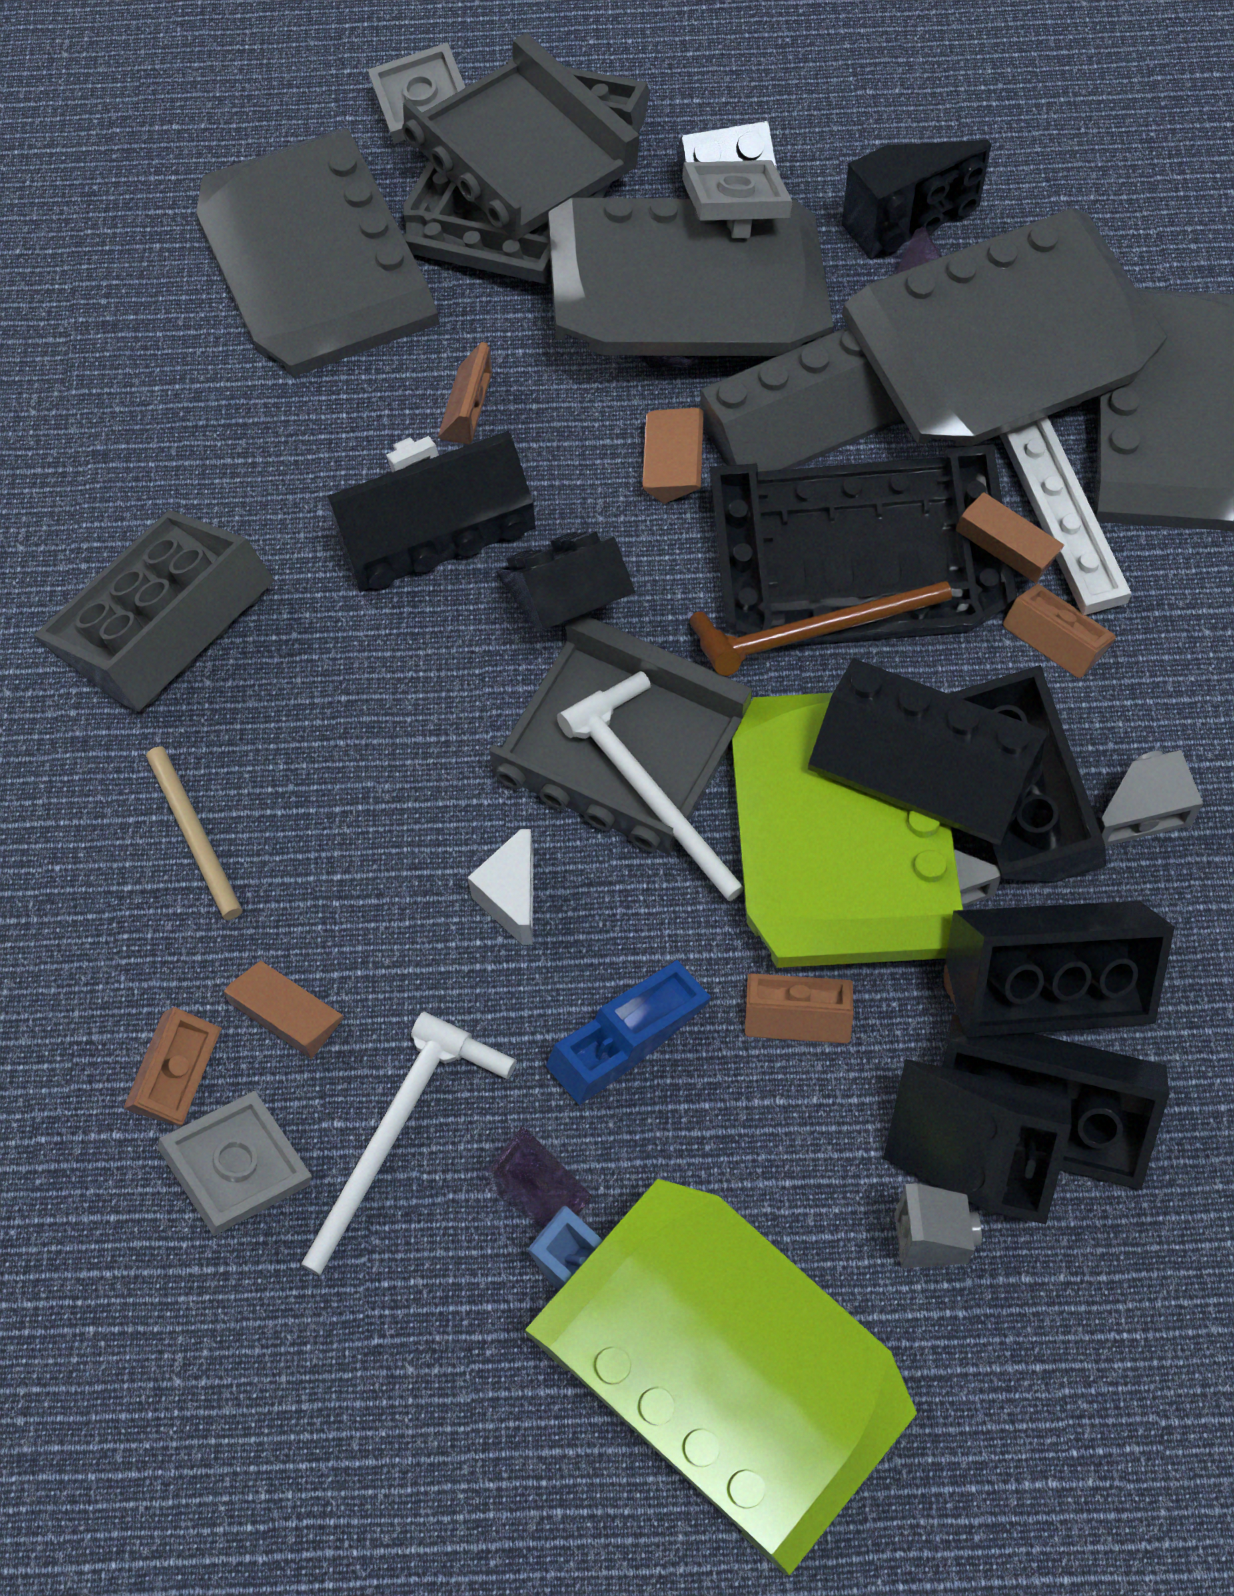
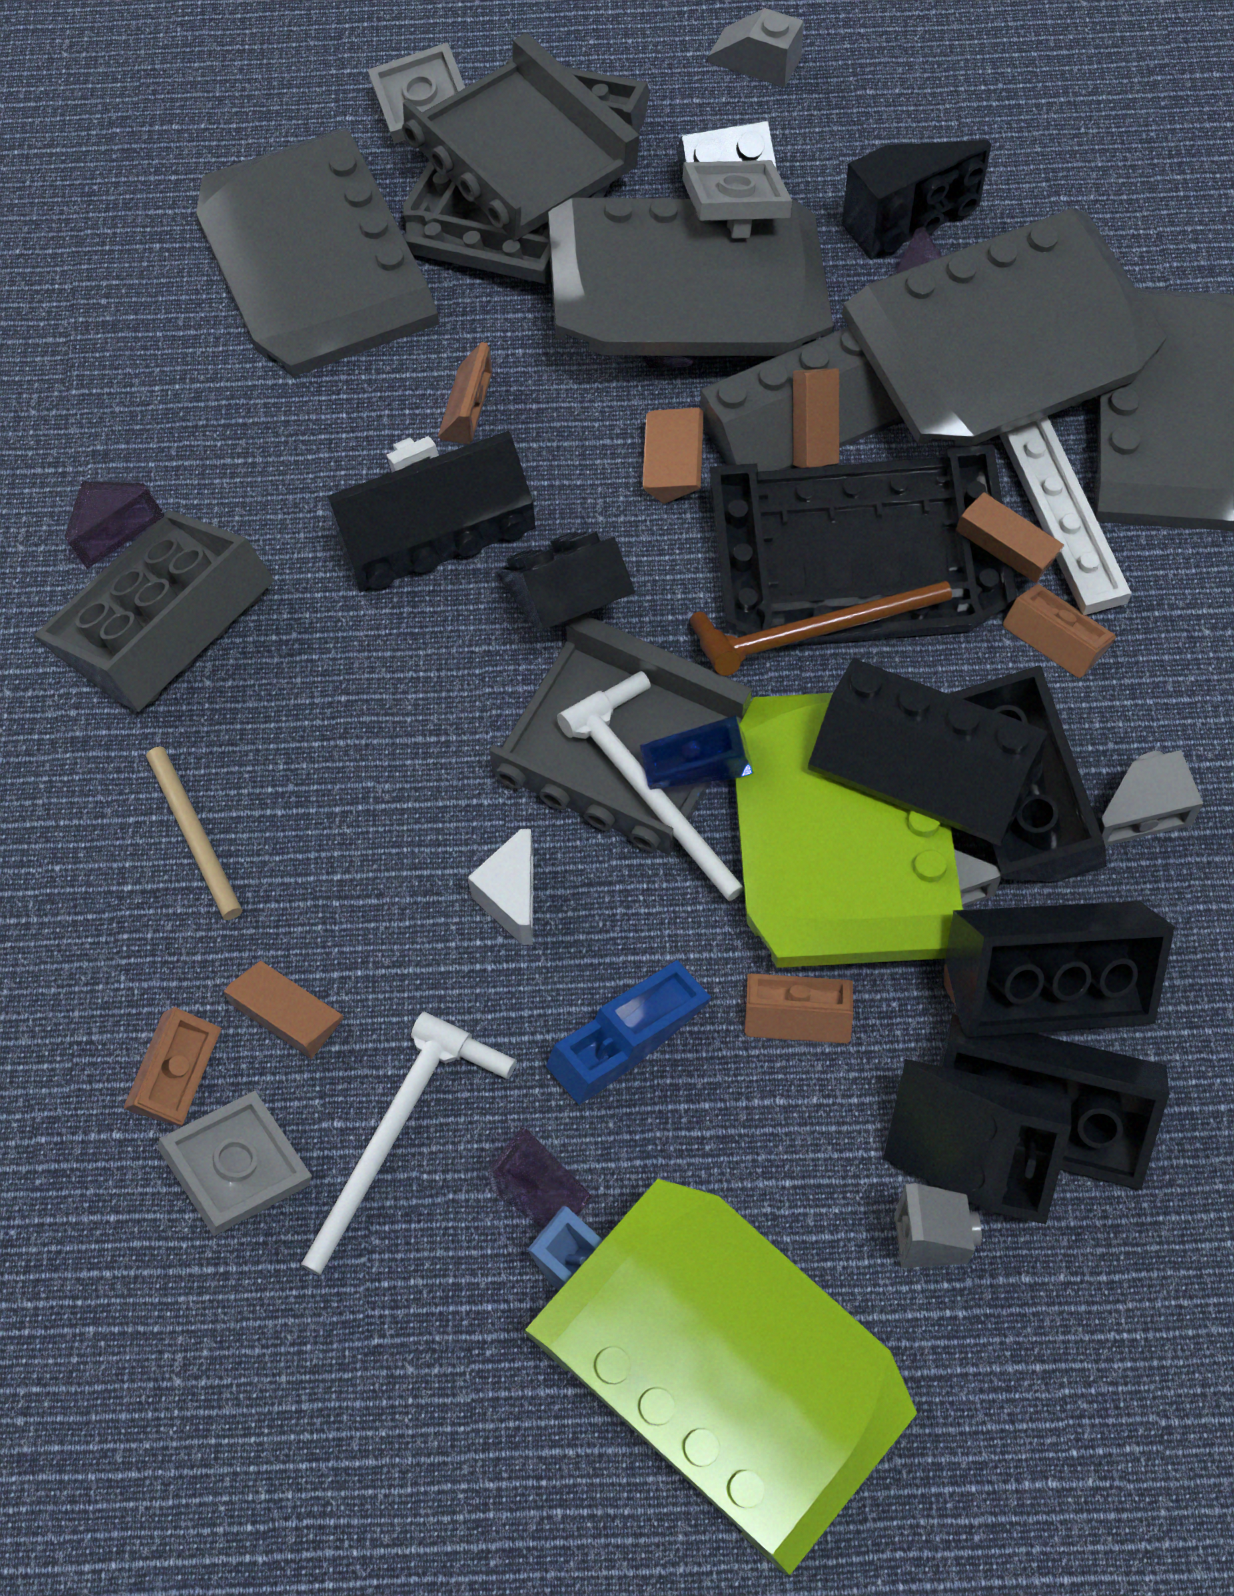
(108, 517): none -> clear purple slope
(698, 755): none -> clear blue slope
(761, 46): none -> light grey slope
(815, 417): none -> nougat slope

